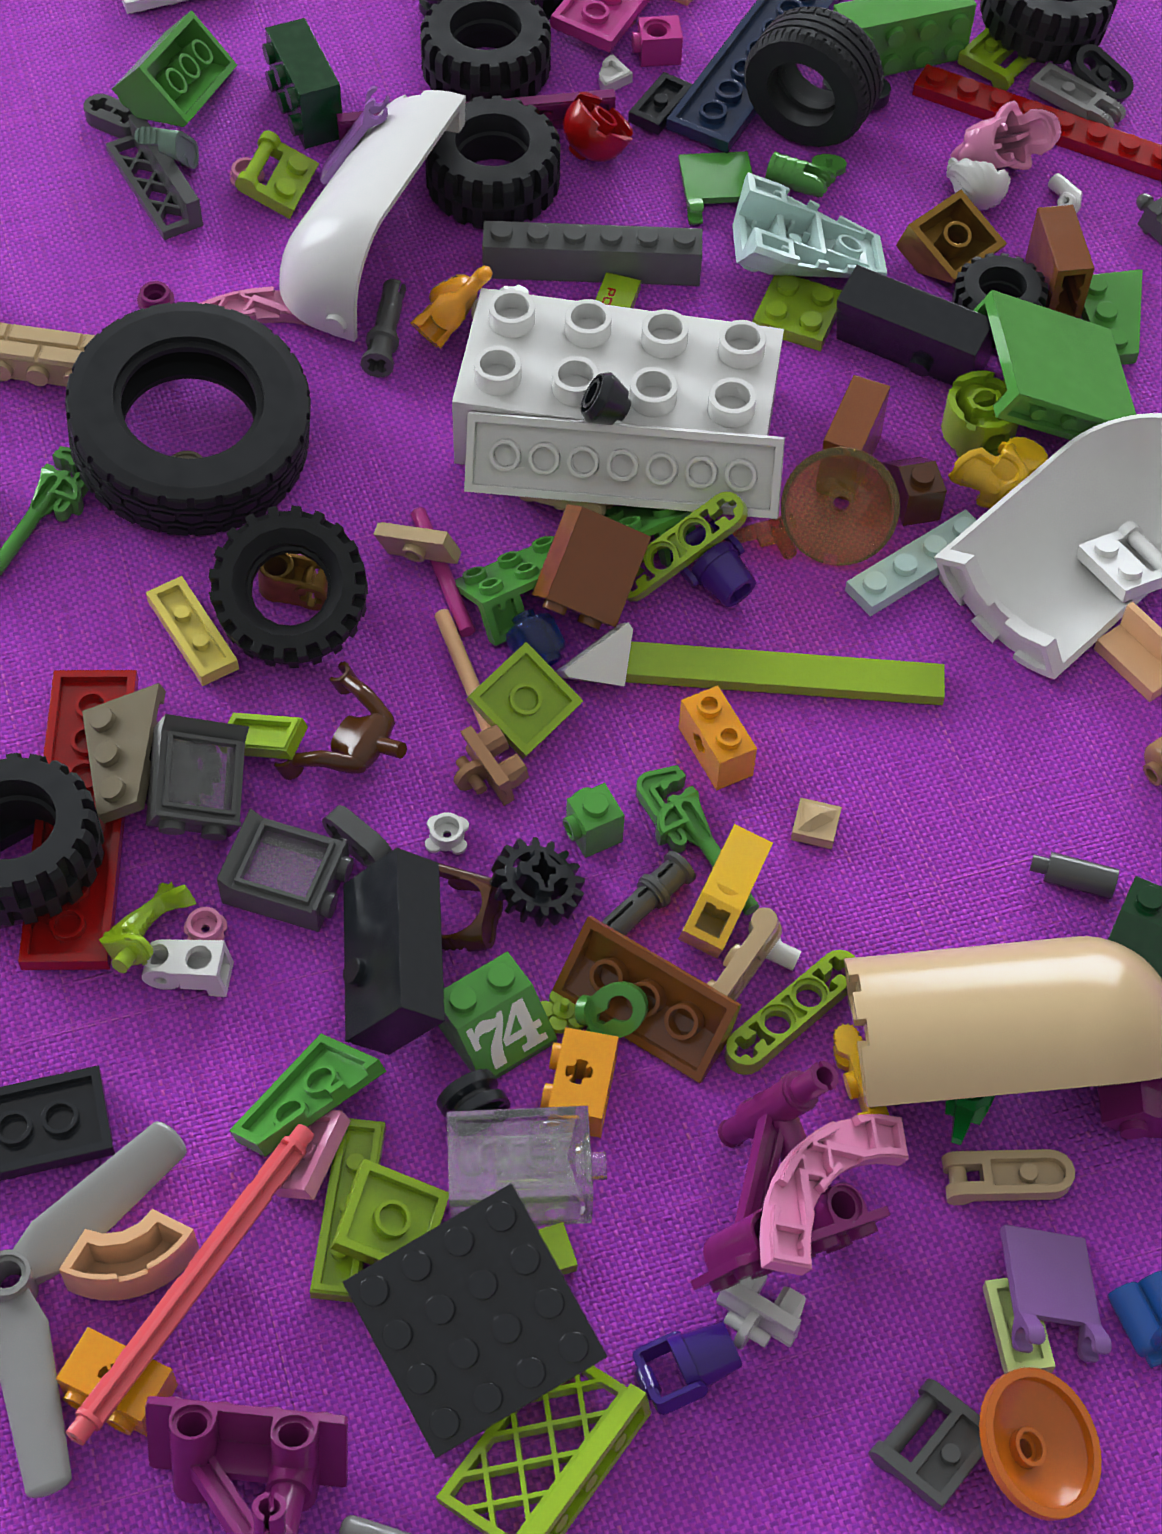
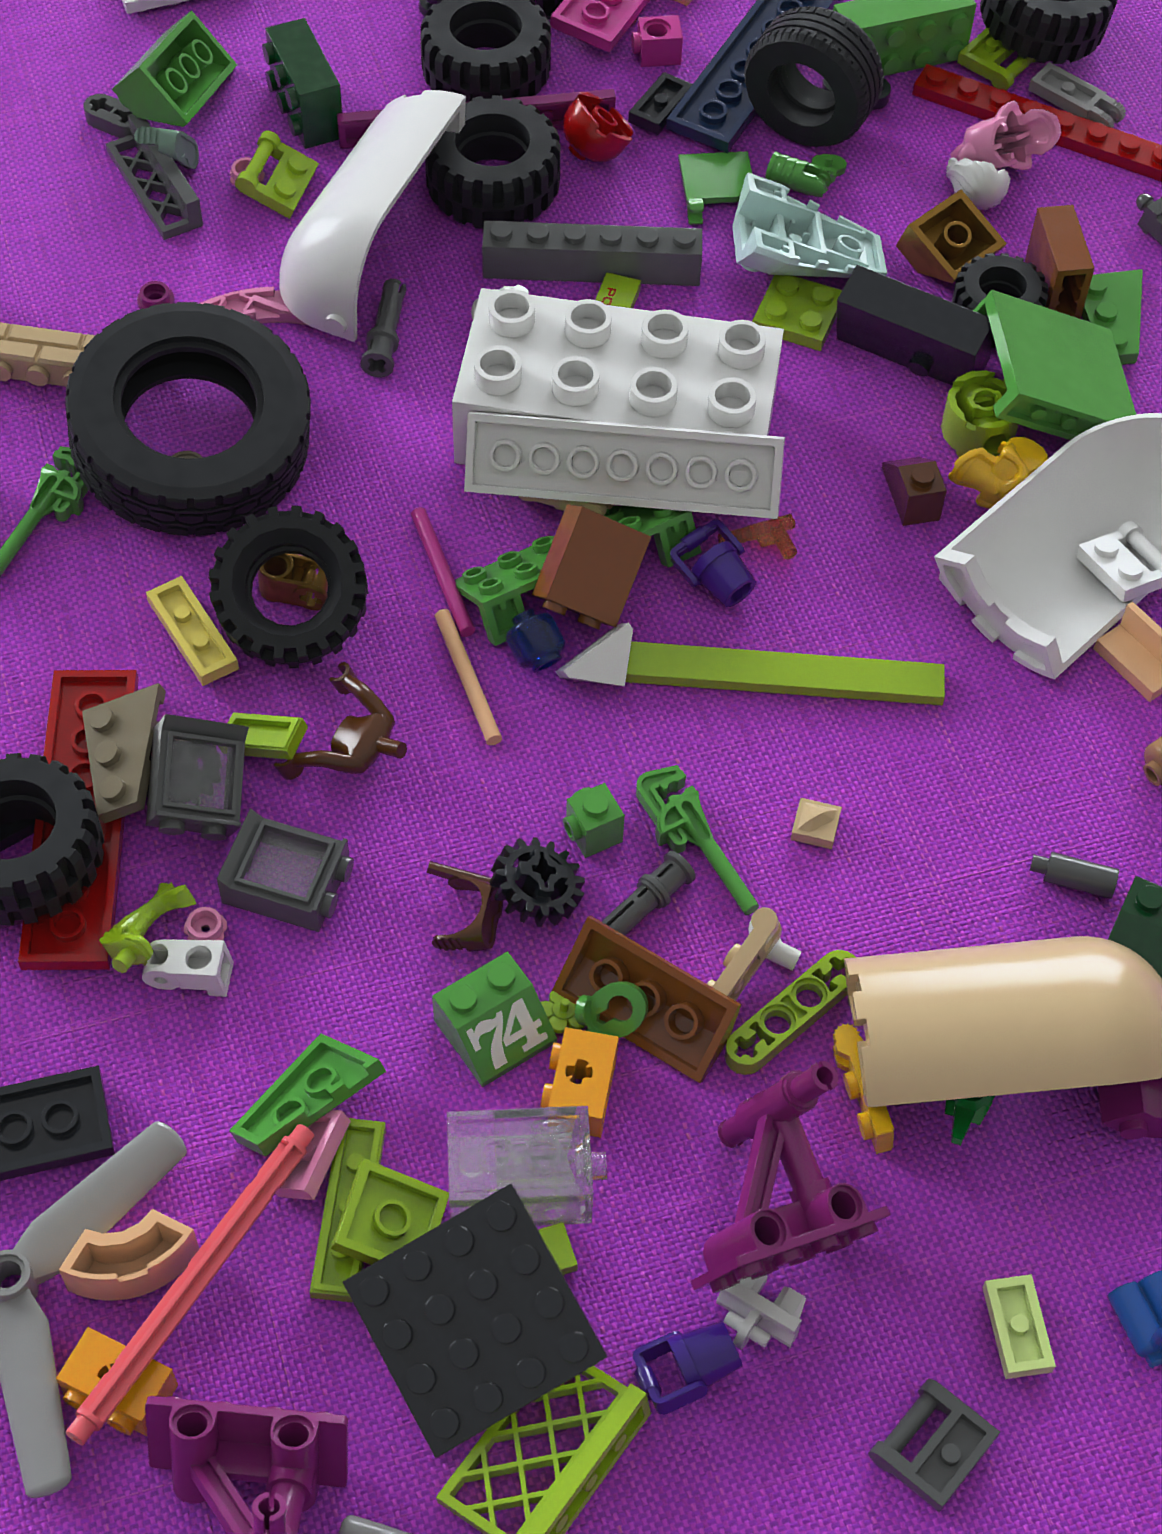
(354, 134): medium lavender flag -> none
(363, 841): dark grey beam -> none
(393, 952): black brick -> none
(417, 543): tan plate -> none
(443, 824): white plate -> none
(449, 305): light orange animal -> none
(473, 1092): black wheel -> none
(482, 749): medium nougat hips -> none
(524, 699): lime plate -> none
(605, 400): black cone -> none
(614, 74): white tile -> none
(684, 553): lime beam -> none
(717, 737): light orange brick -> none
(725, 891): yellow slope -> none
(807, 1174): bright pink tile -> none
(833, 533): dish -> none
(859, 417): dark orange brick -> none
(905, 568): light aqua plate -> none
(1007, 1175): tan plate -> none
(1040, 1444): orange dish -> none
(1053, 1284): medium lavender flag -> none
(1067, 192): white arm -> none
(1103, 72): black plate -> none

